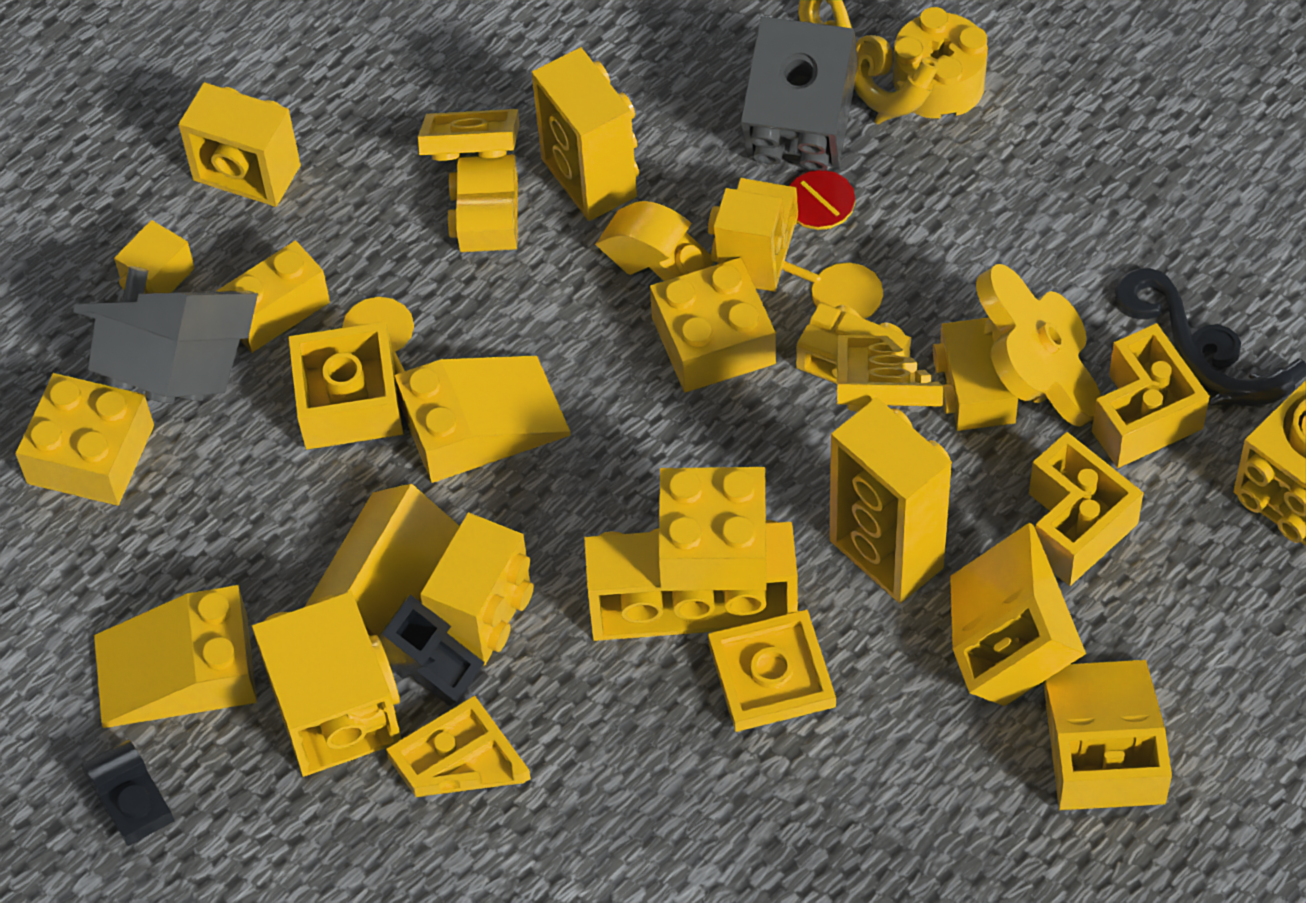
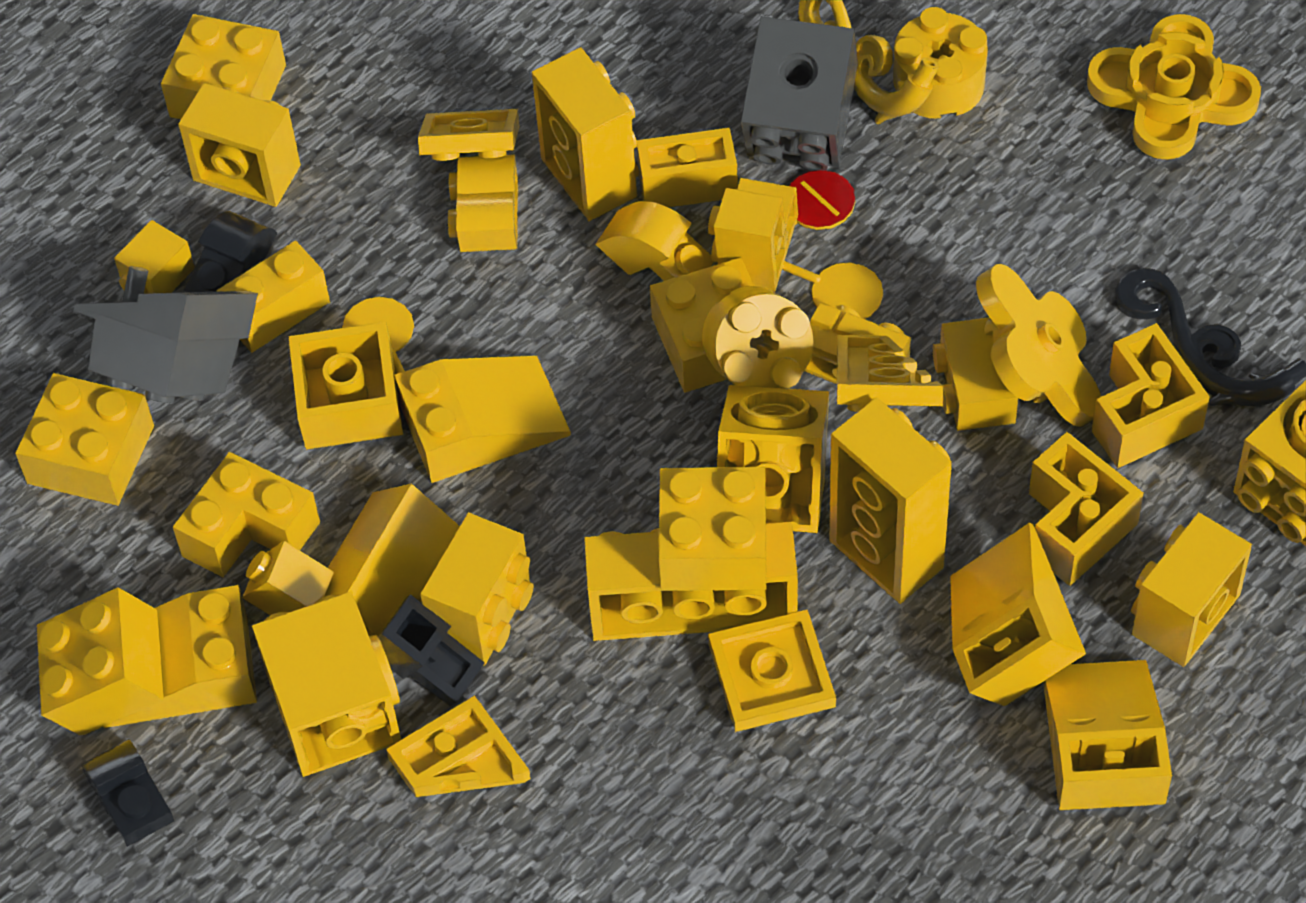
(99, 662): none -> yellow brick
(222, 56): none -> yellow brick
(230, 249): none -> black brick
(240, 506): none -> yellow brick
(285, 580): none -> yellow brick
(687, 167): none -> yellow panel
(745, 315): none -> yellow brick
(786, 436): none -> yellow brick
(1173, 86): none -> yellow plant
(1189, 588): none -> yellow brick

